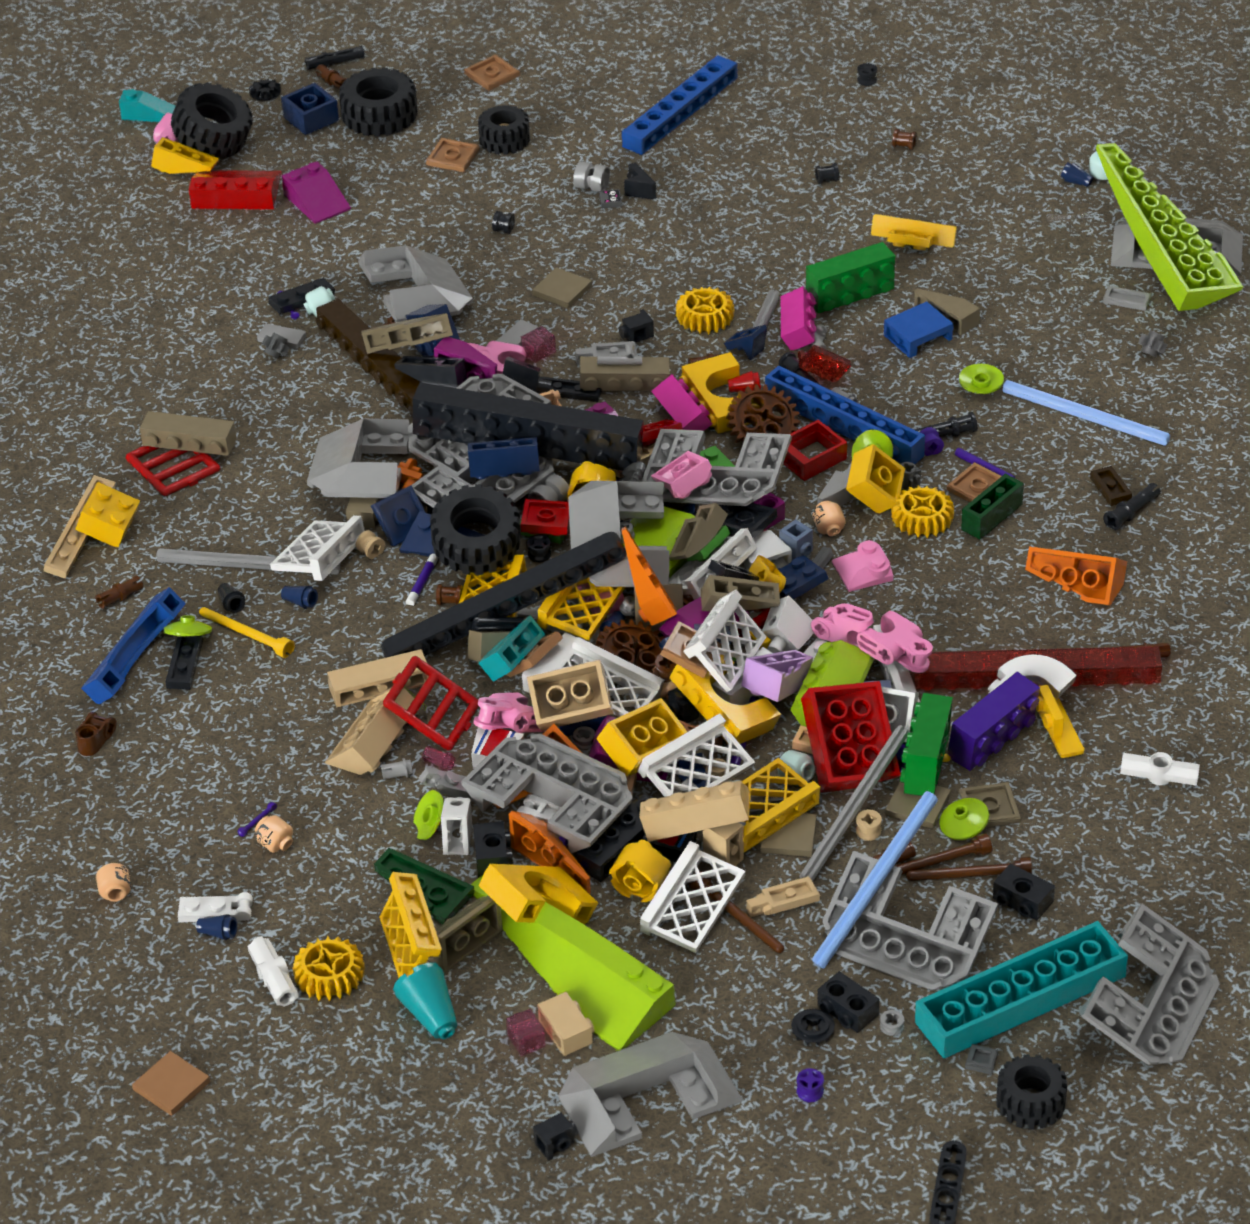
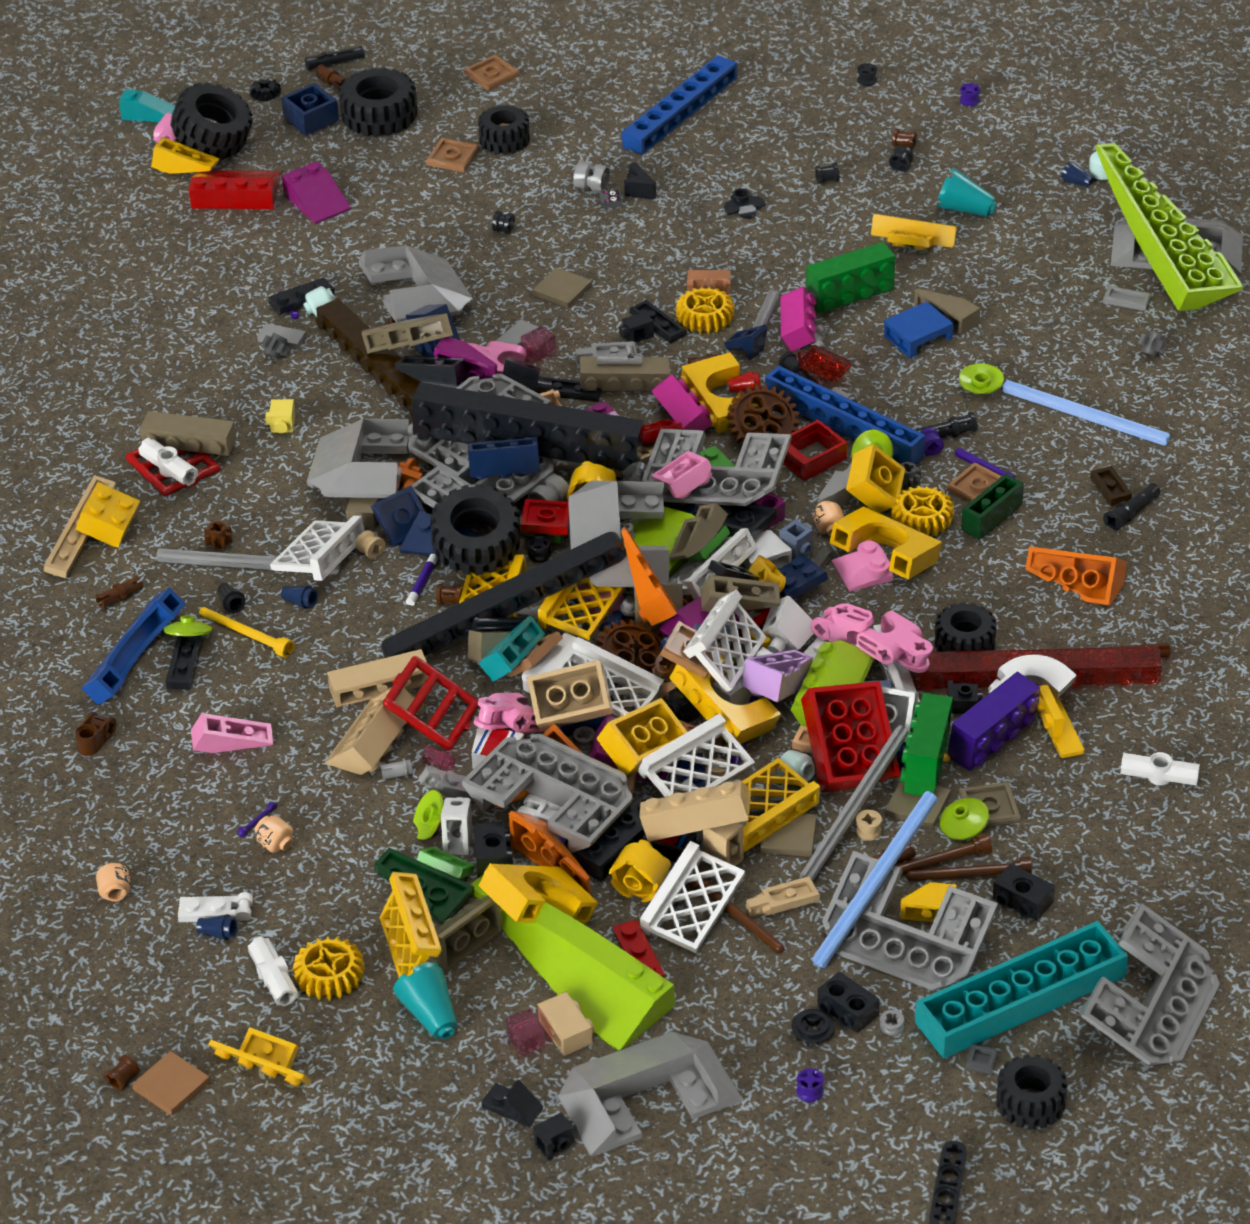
(121, 1072): none -> reddish brown bush
(168, 461): none -> white piece
(218, 535): none -> reddish brown gear
(223, 734): none -> bright pink slope
(265, 1051): none -> yellow bracket
(281, 416): none -> light yellow brick
(446, 862): none -> bright green plate
(513, 1103): none -> black slope
(634, 942): none -> red plate
(663, 324): none -> black tile
(709, 278): none -> nougat hinge
(743, 204): none -> black plate
(896, 161): none -> black wheel
(912, 550): none -> yellow arch
(924, 902): none -> yellow slope
(964, 696): none -> black brick
(965, 196): none -> teal cone
(965, 629): none -> black tyre
(969, 94): none -> dark purple wheel

